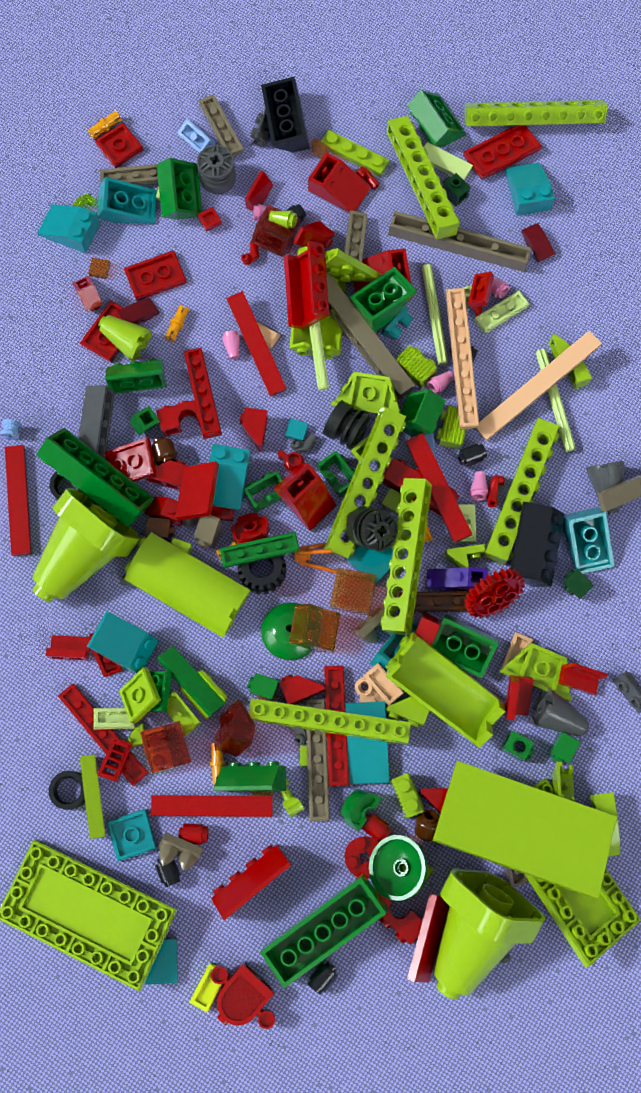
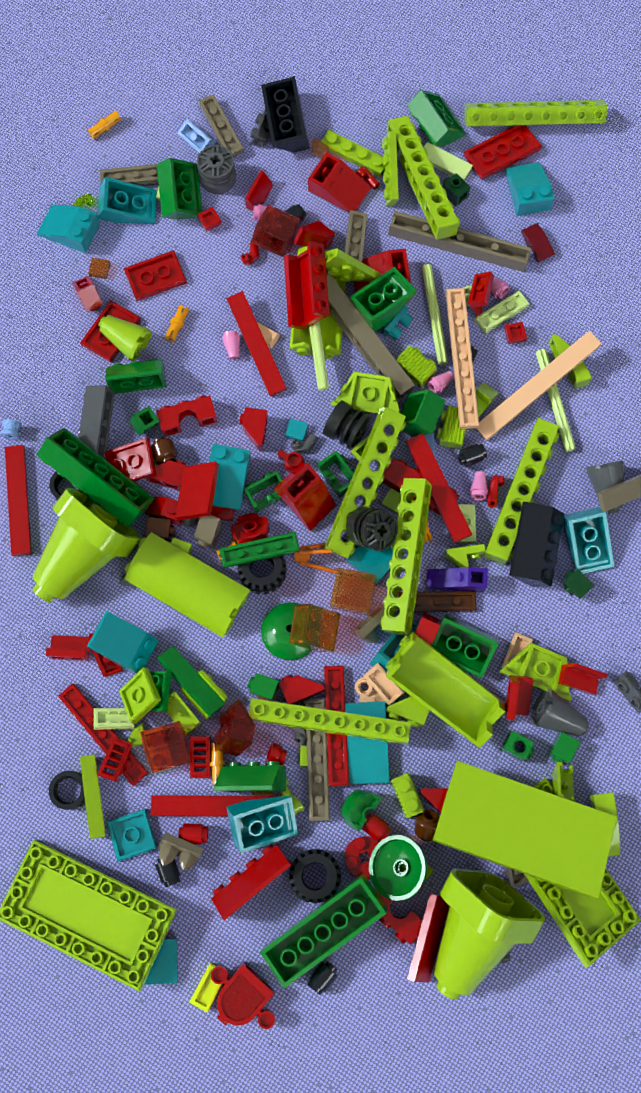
(119, 145): red tile -> none
(139, 311): dark red slope -> none
(202, 393): red tile -> none
(207, 757): none -> red slope
(261, 822): none -> teal slope
(276, 753): none -> red piece
(284, 218): lime cone -> none
(333, 876): none -> black tyre
(391, 172): none -> lime plate
(485, 396): none -> lime slope
(494, 593): red gear -> none
(515, 333): none -> red plate

